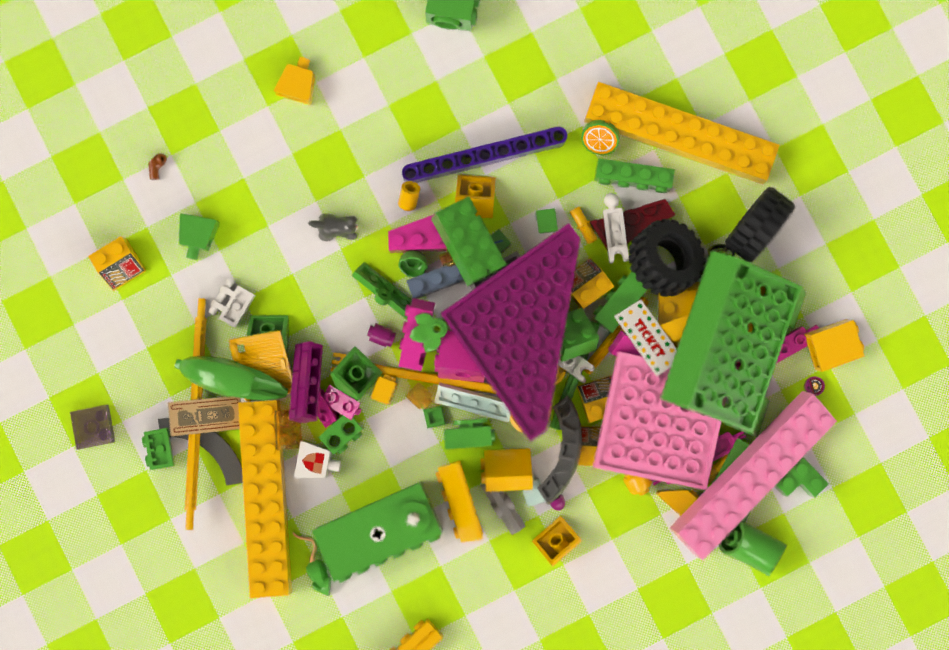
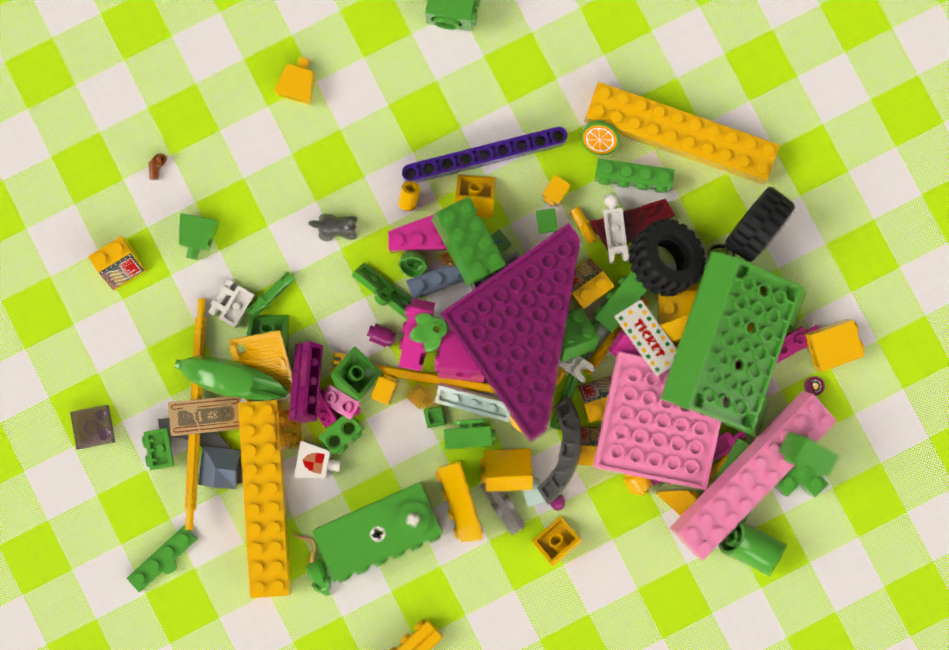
(162, 559): none -> bright green hinge
(219, 467): none -> sand blue slope
(270, 295): none -> bright green pin
(555, 191): none -> yellow brick
(808, 455): none -> bright green brick

